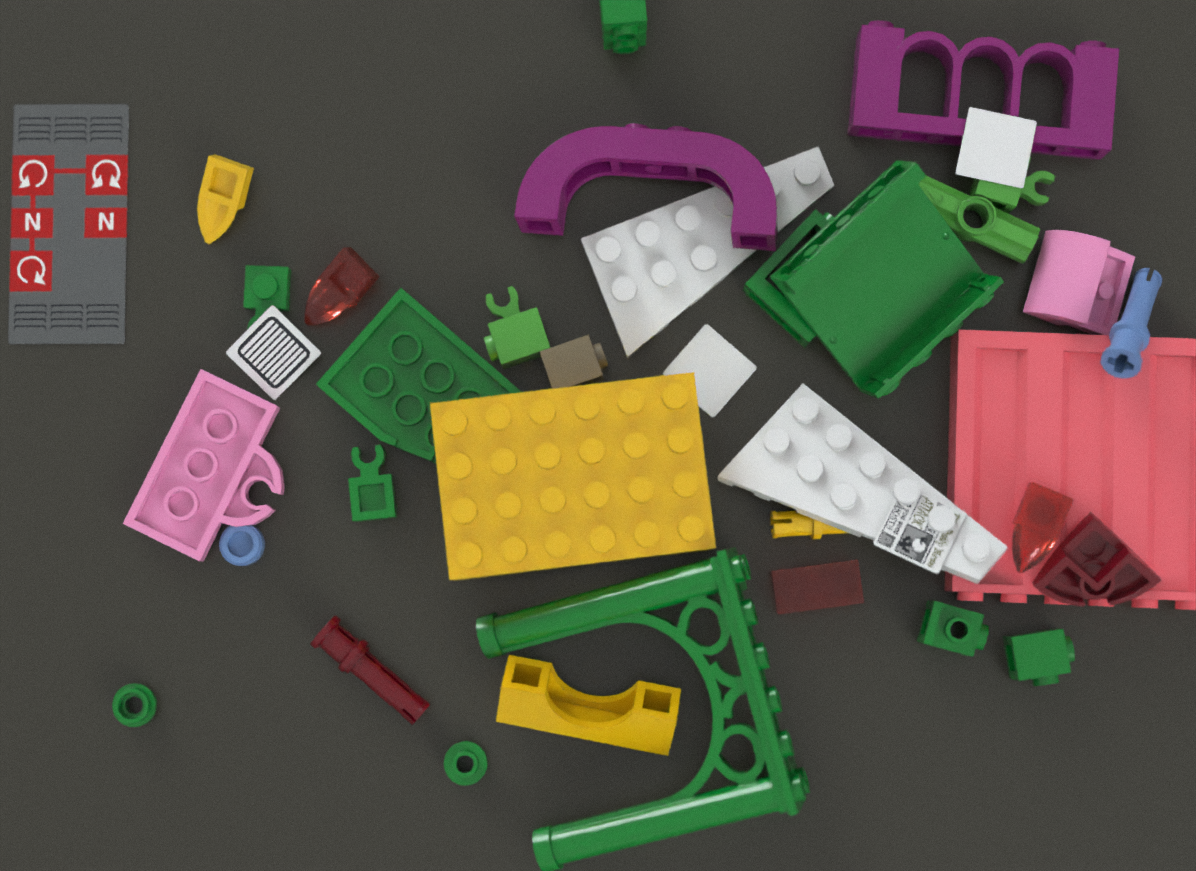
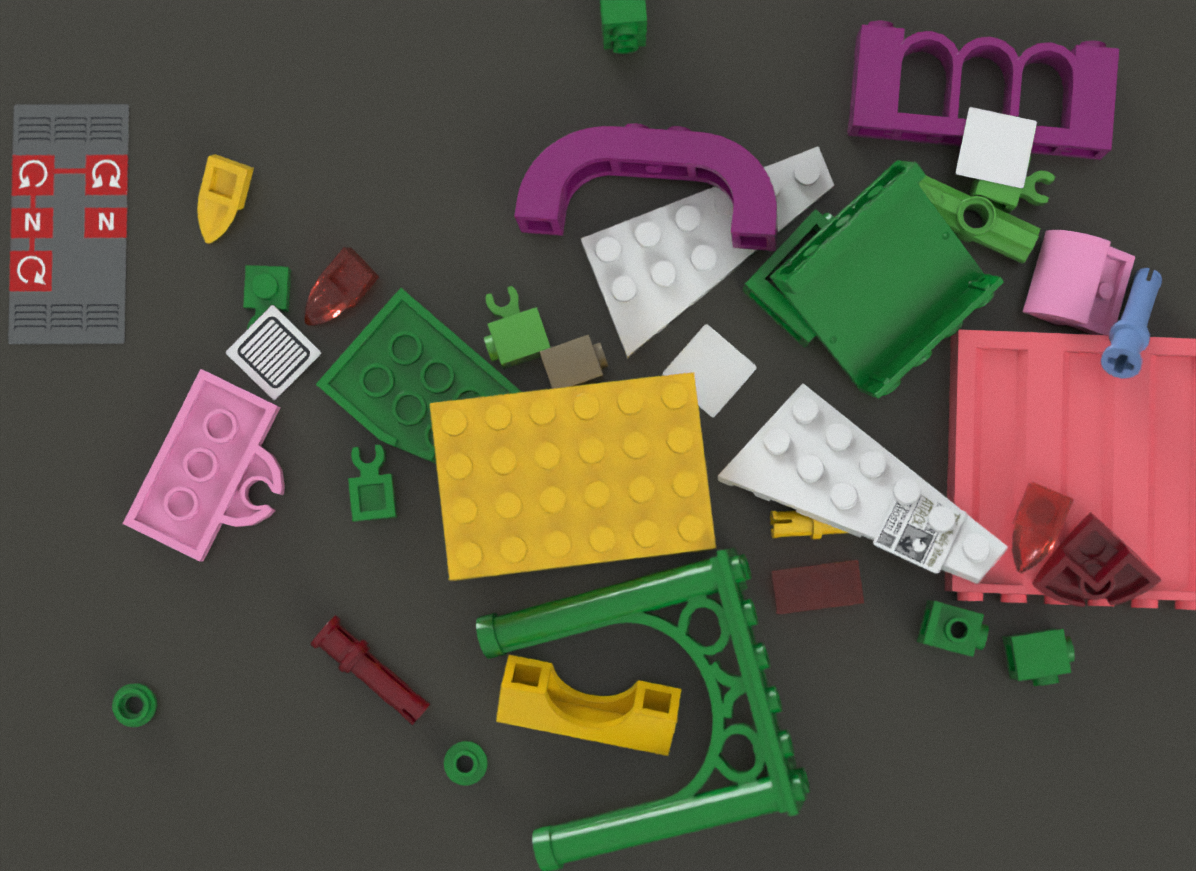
(242, 545): medium blue tile -> none

